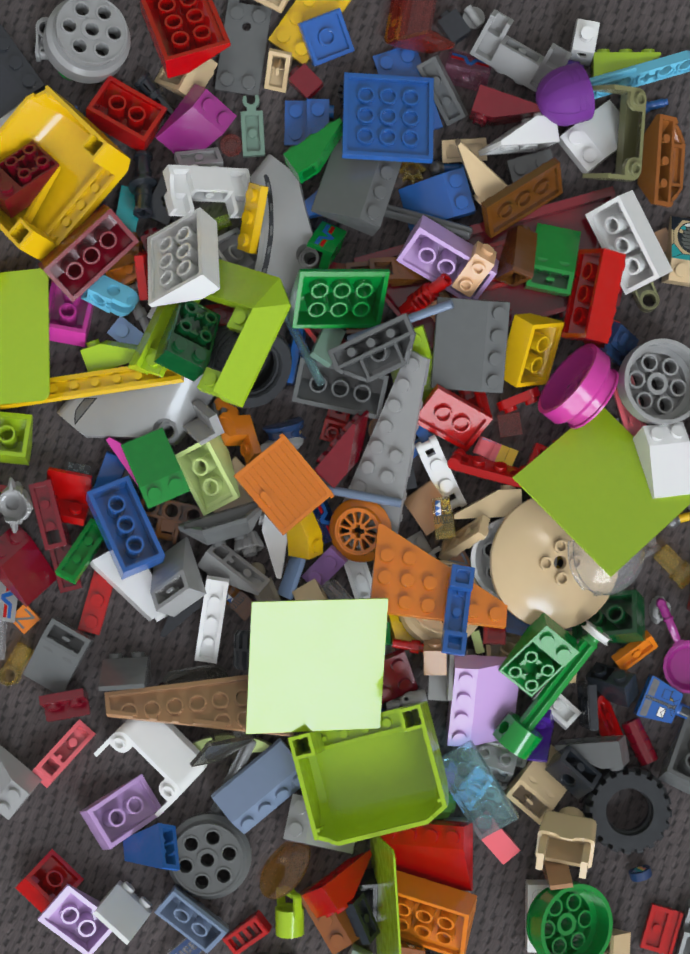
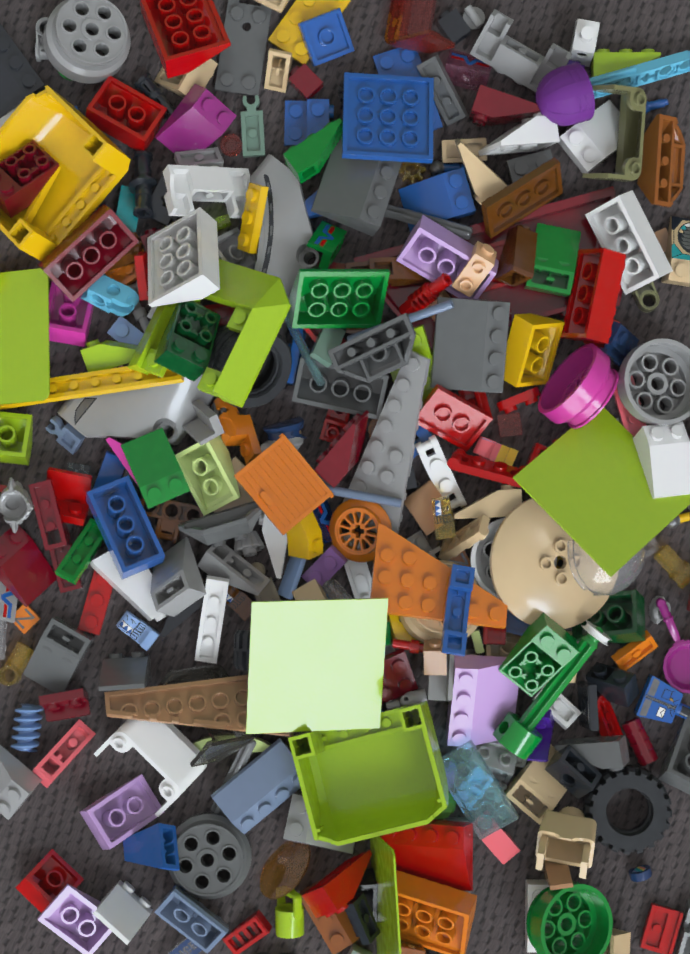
(26, 729): none -> medium blue piece
(67, 434): none -> sand blue plate
(138, 630): none -> light blue leg

